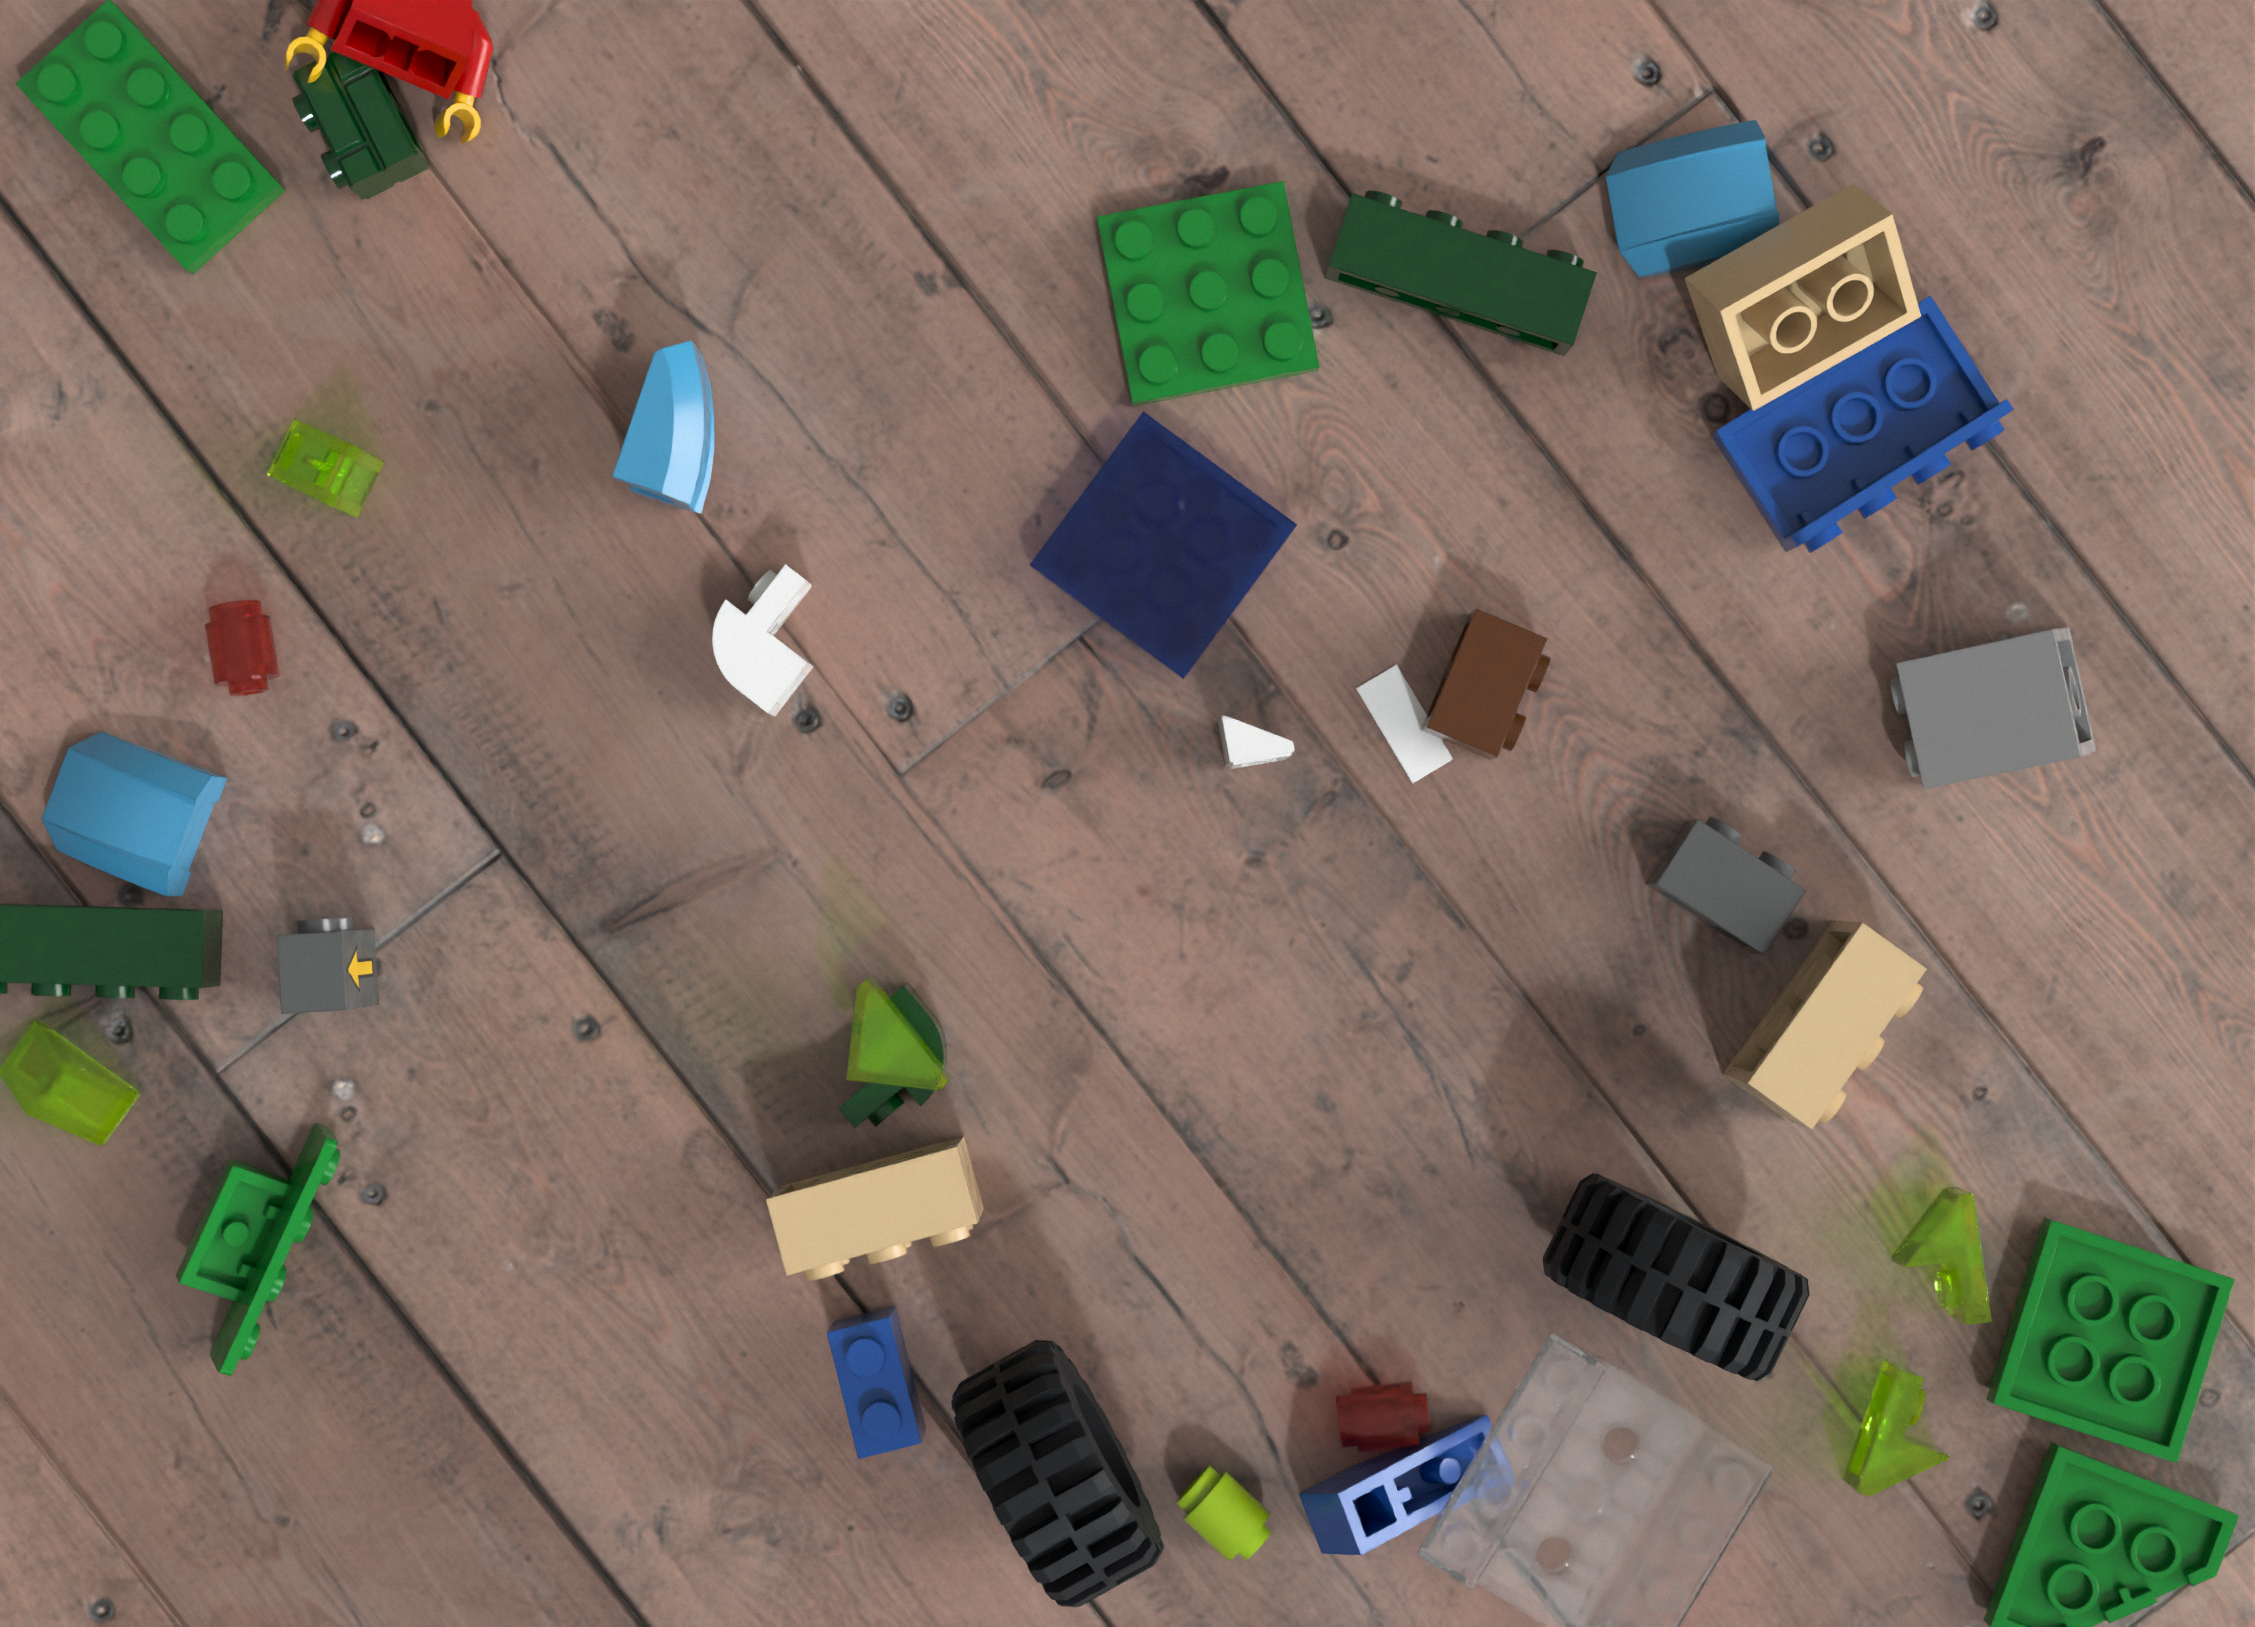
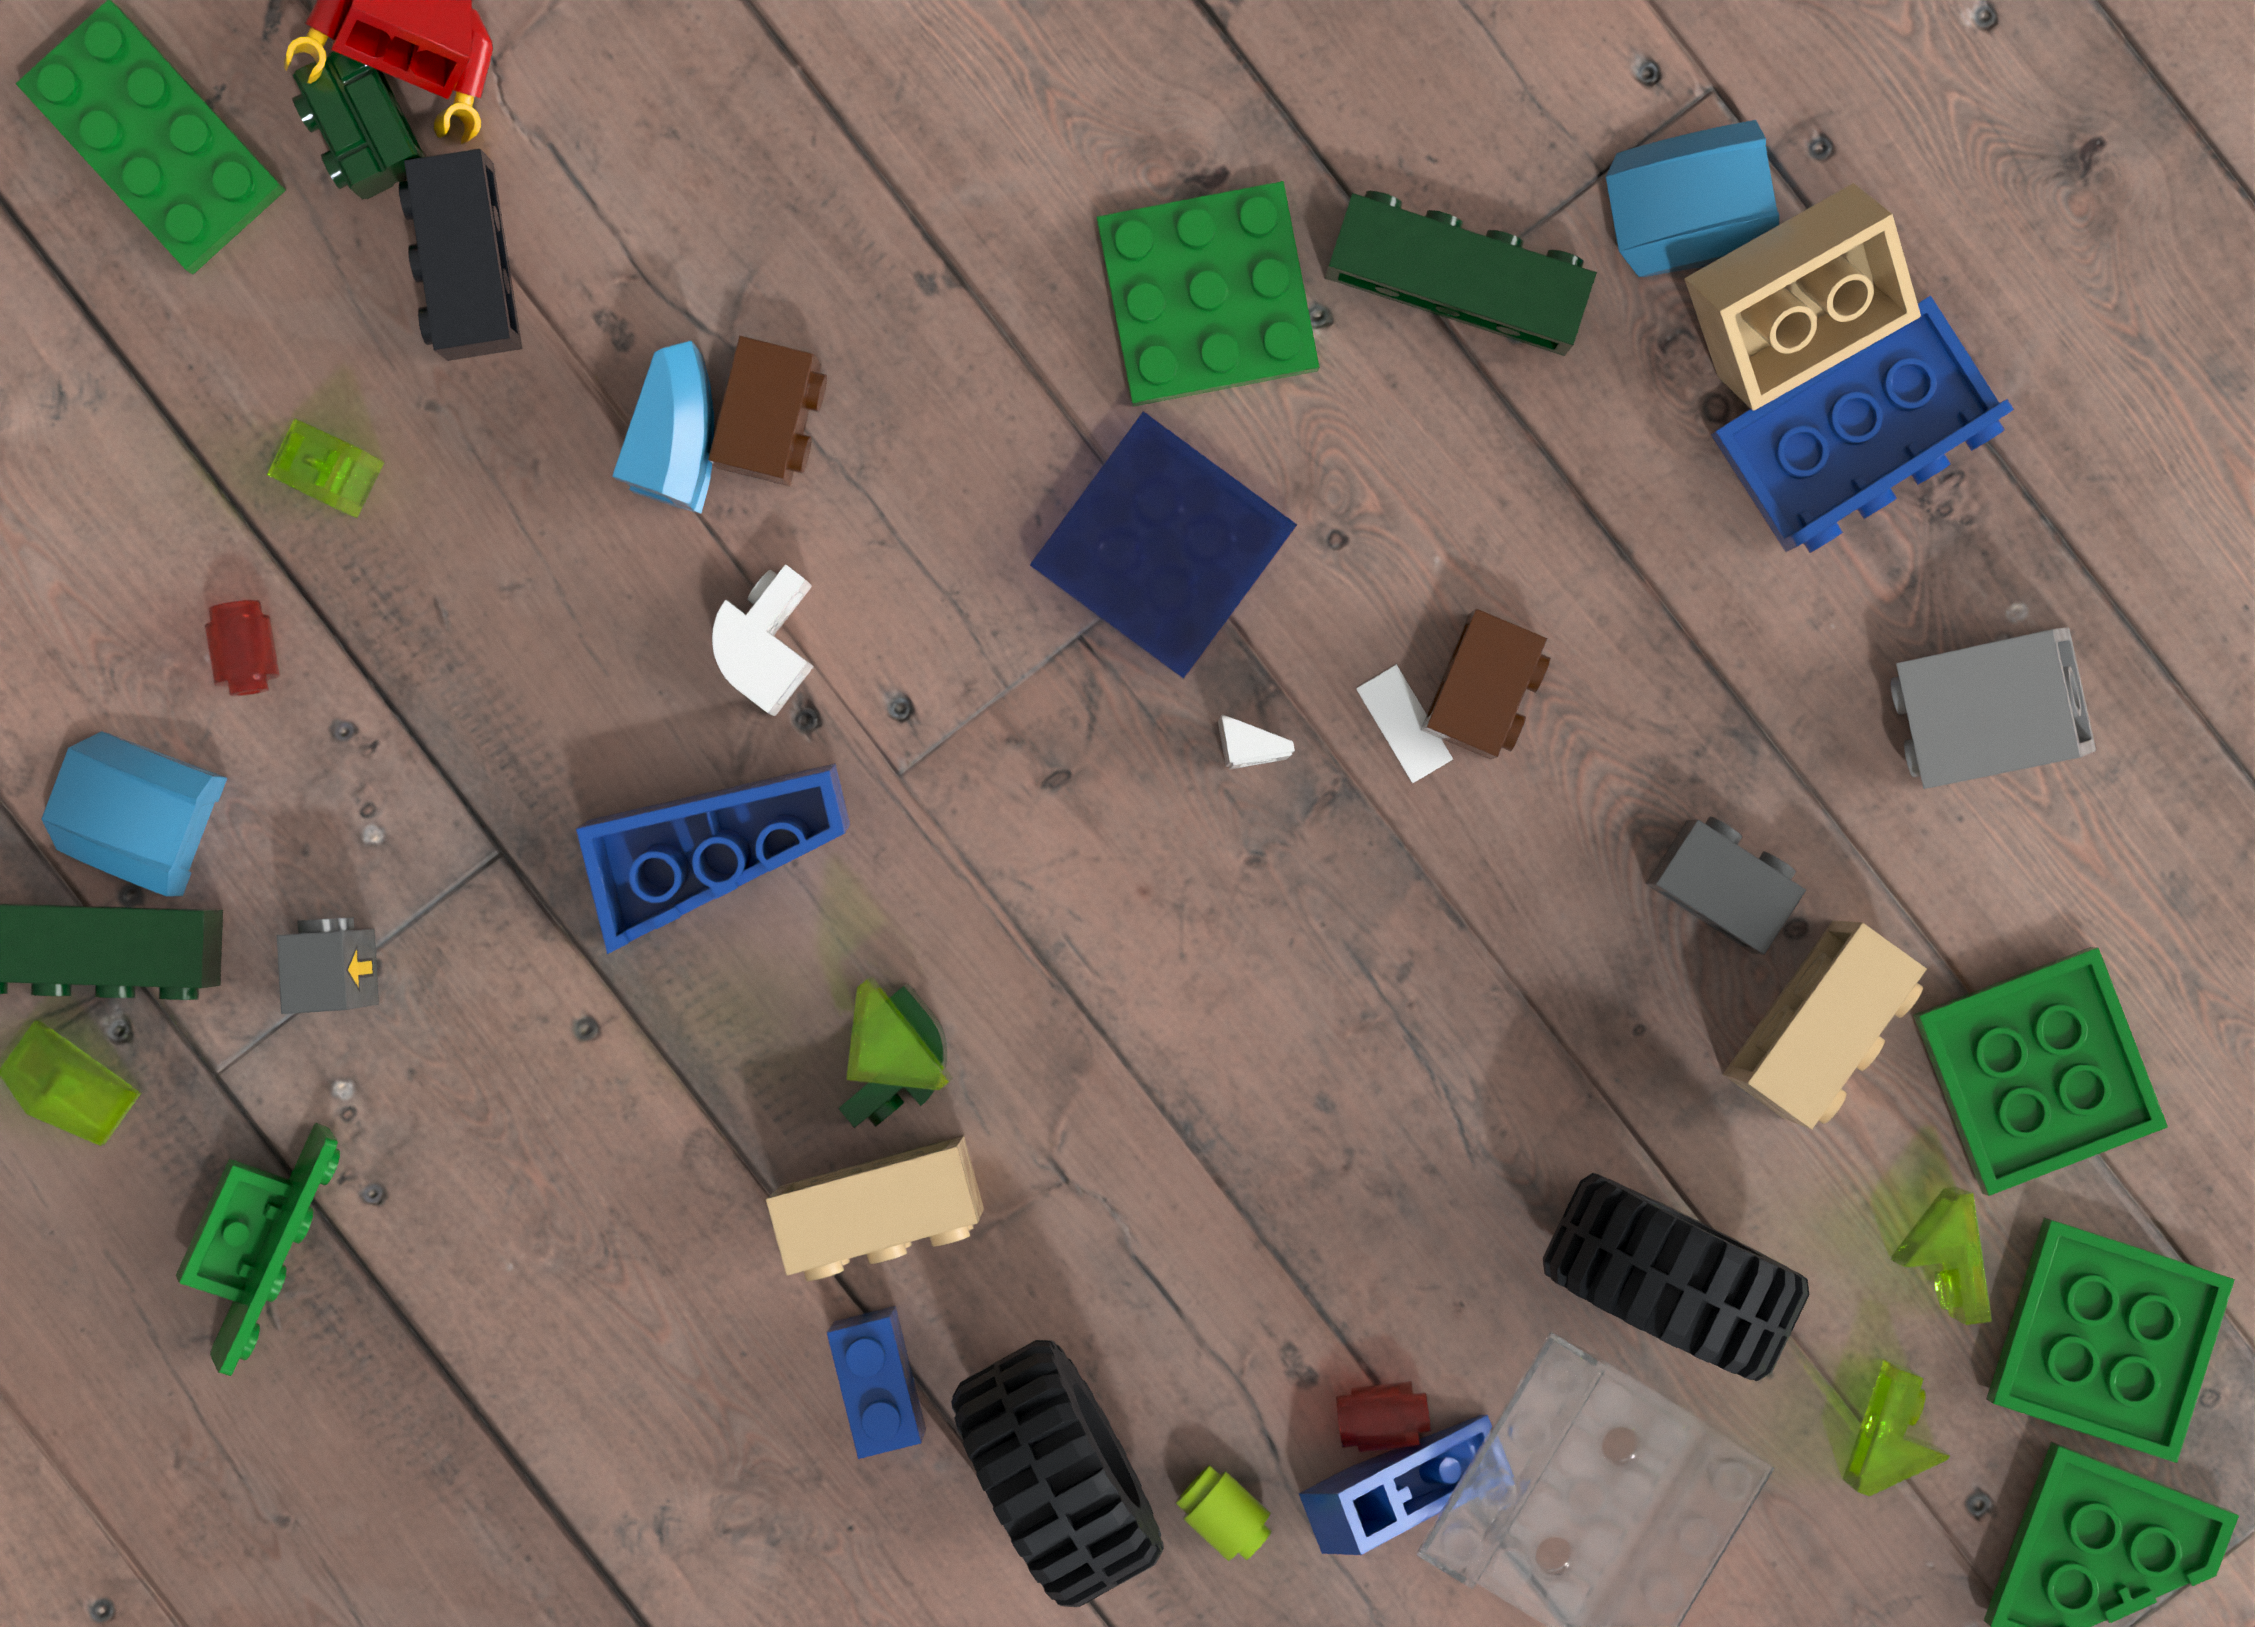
(460, 255): none -> black brick
(687, 851): none -> blue wedge
(767, 411): none -> reddish brown brick
(2040, 1071): none -> green plate

